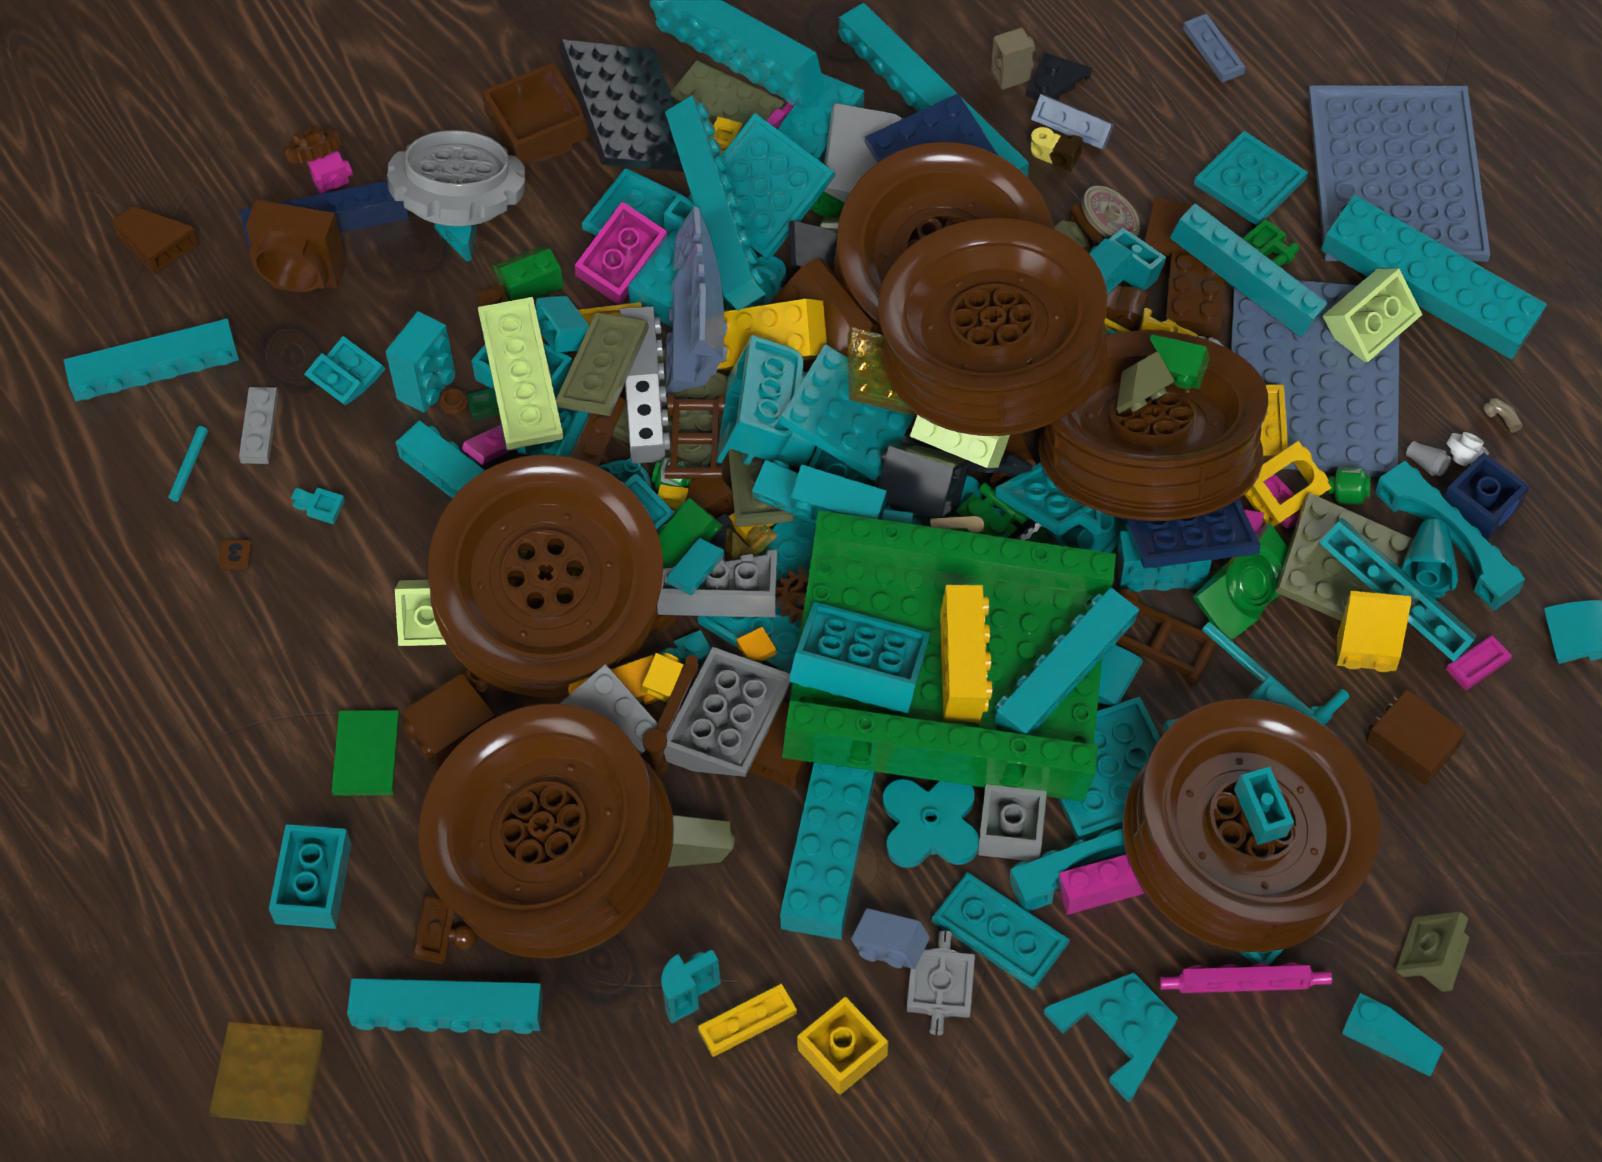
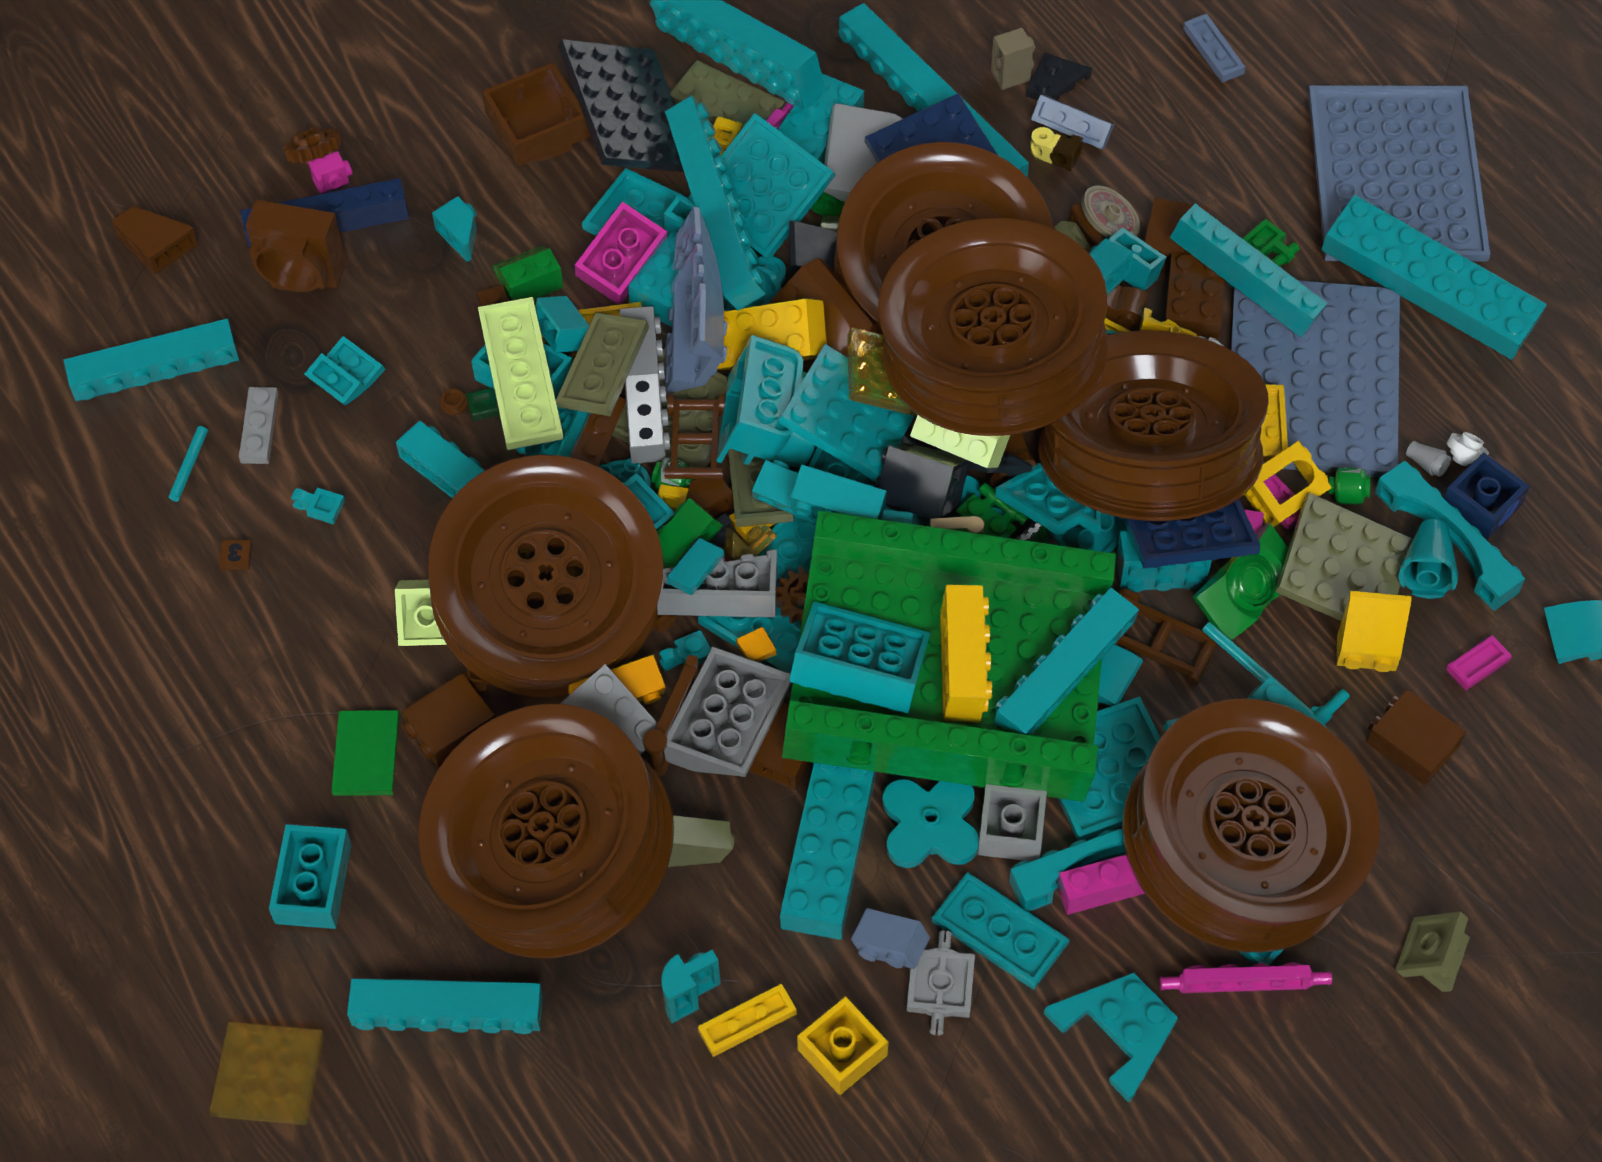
(421, 362): teal brick -> none
(436, 931): reddish brown plate -> none
(456, 178): light grey piece -> none
(487, 445): dark pink plate -> none
(662, 676): yellow brick -> none
(1143, 380): olive slope -> none
(1183, 359): green slope -> none
(1250, 178): teal plate -> none
(1263, 805): teal brick -> none
(1373, 313): yellowish green slope -> none
(1387, 578): teal brick -> none
(1391, 1035): teal slope -> none
(1505, 411): dark tan arm -> none

